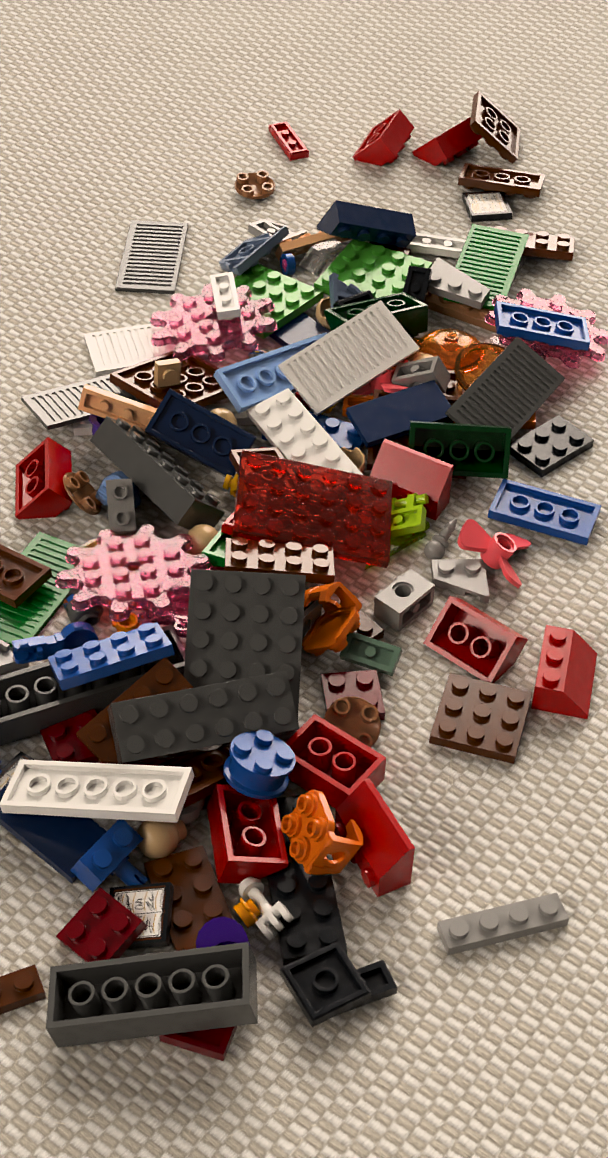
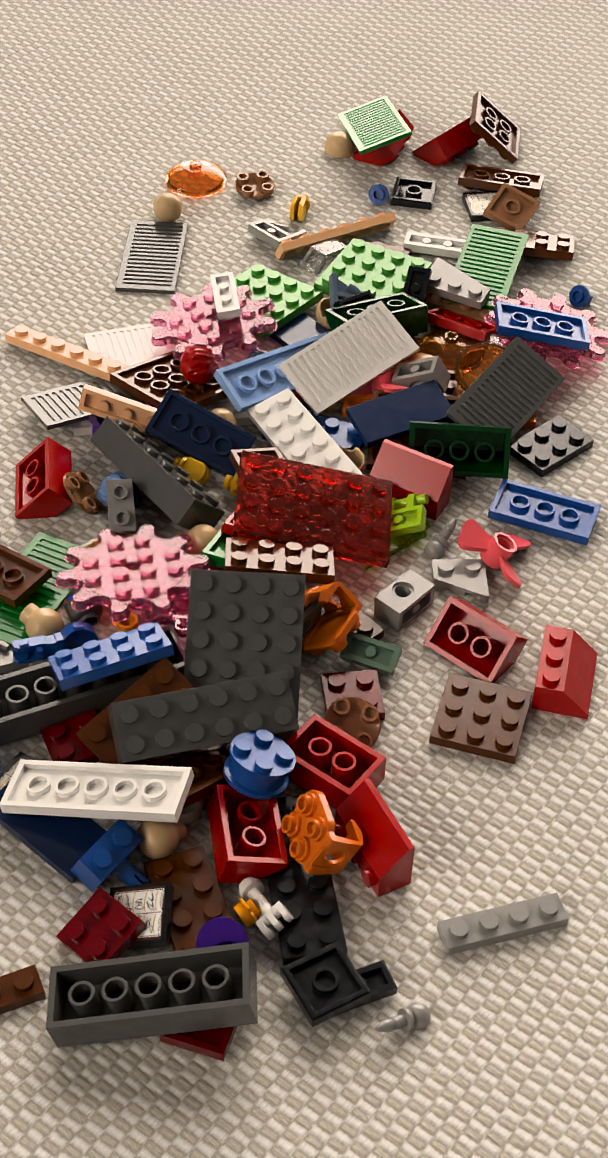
(41, 621): none -> tan piece
(63, 352): none -> light nougat plate
(167, 207): none -> tan piece
(167, 372): tan plate -> none
(196, 178): none -> clear orange dish
(196, 469): none -> yellow arm
(198, 364): none -> red hair
(250, 251): sand blue wing -> none
(288, 141): red tile -> none
(288, 264): blue tile -> none
(299, 207): none -> yellow arm
(339, 145): none -> tan hair
(368, 224): dark blue slope -> none
(374, 125): none -> window
(379, 194): none -> blue plate
(413, 193): none -> black tile
(414, 1017): none -> light grey bar
(461, 324): none -> red tile
(511, 208): none -> medium nougat plate
(580, 296): none -> blue plate

